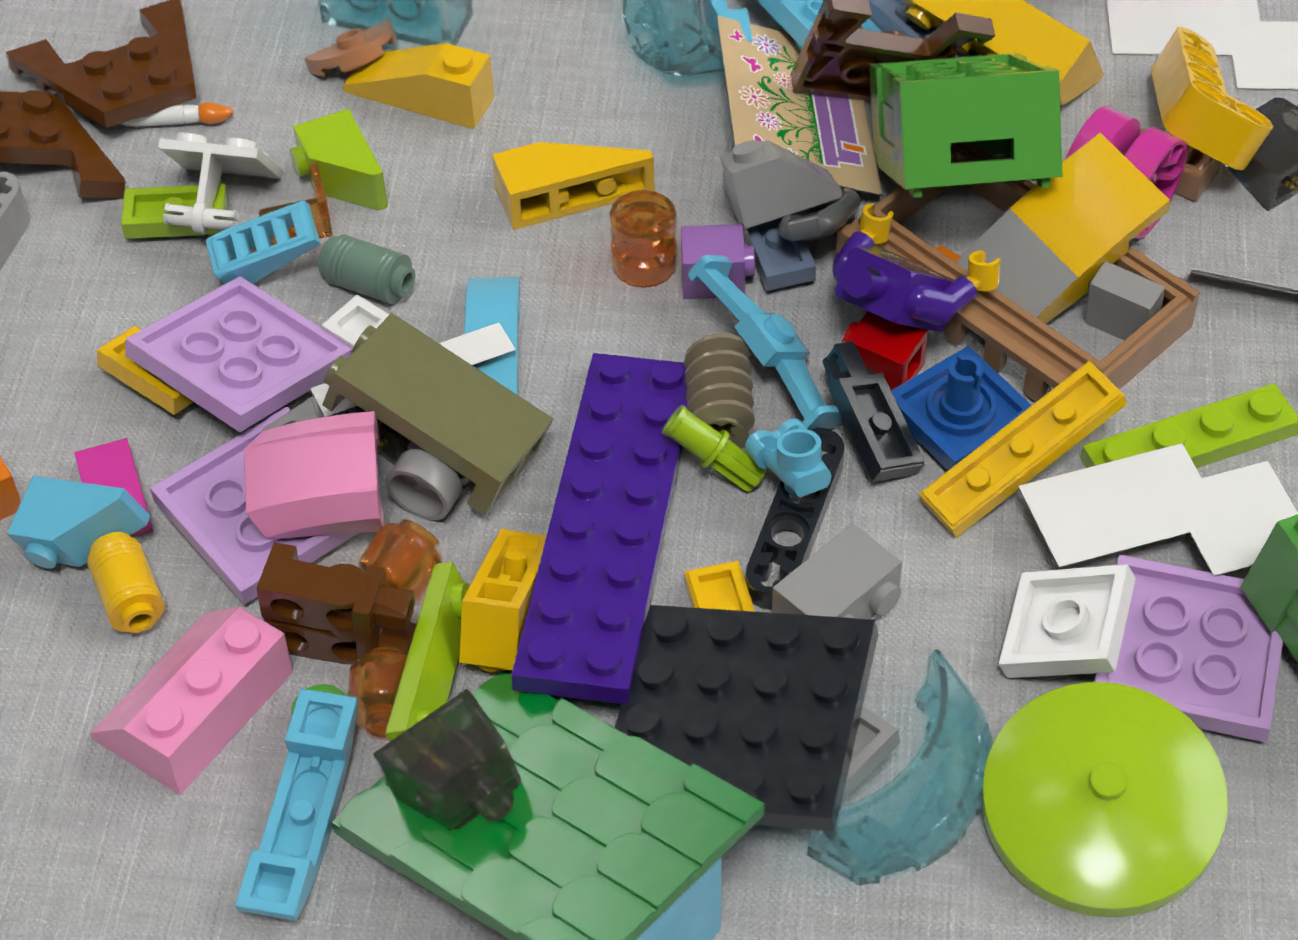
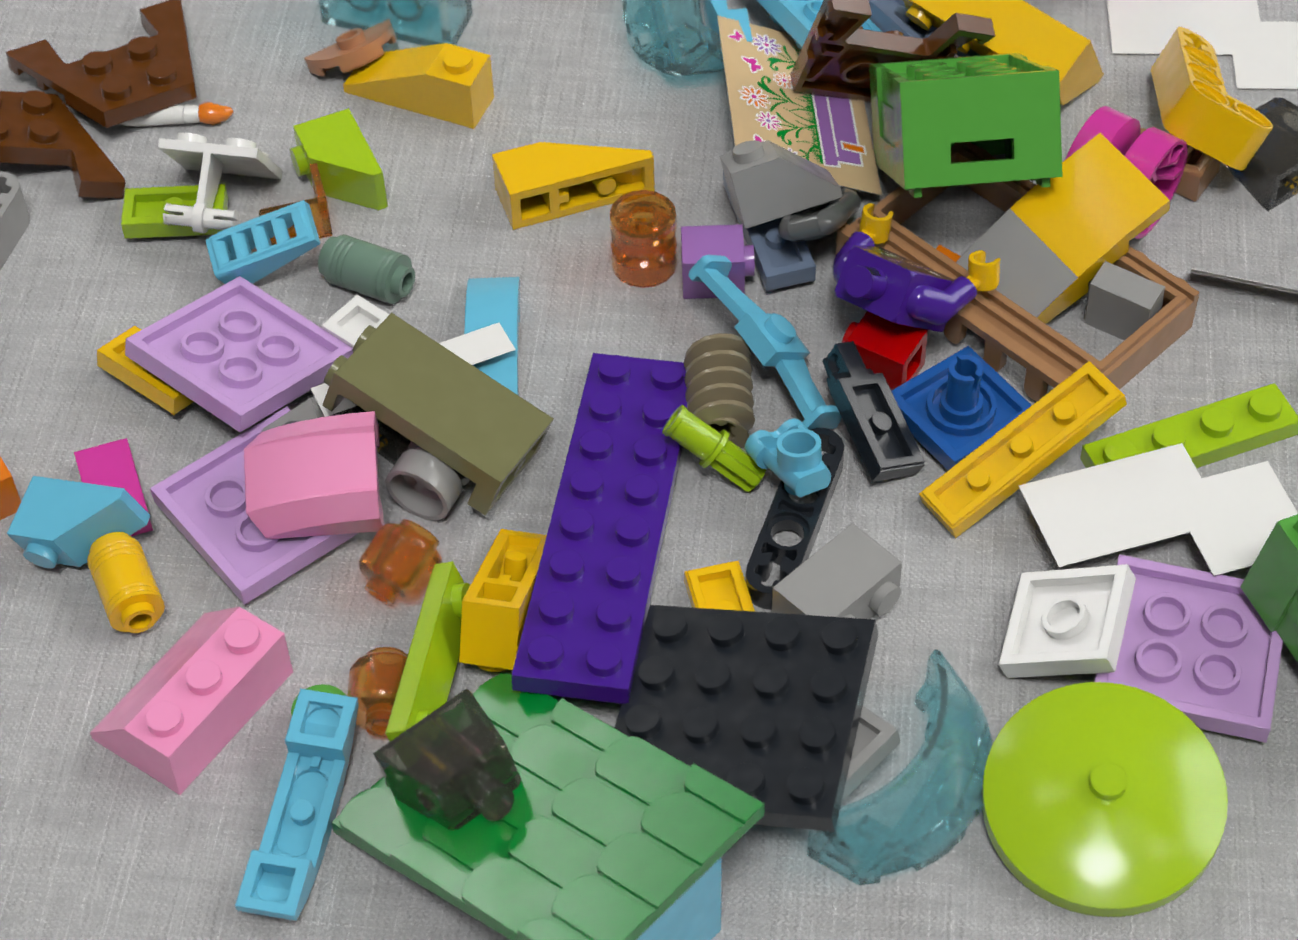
(333, 609): reddish brown hips -> none

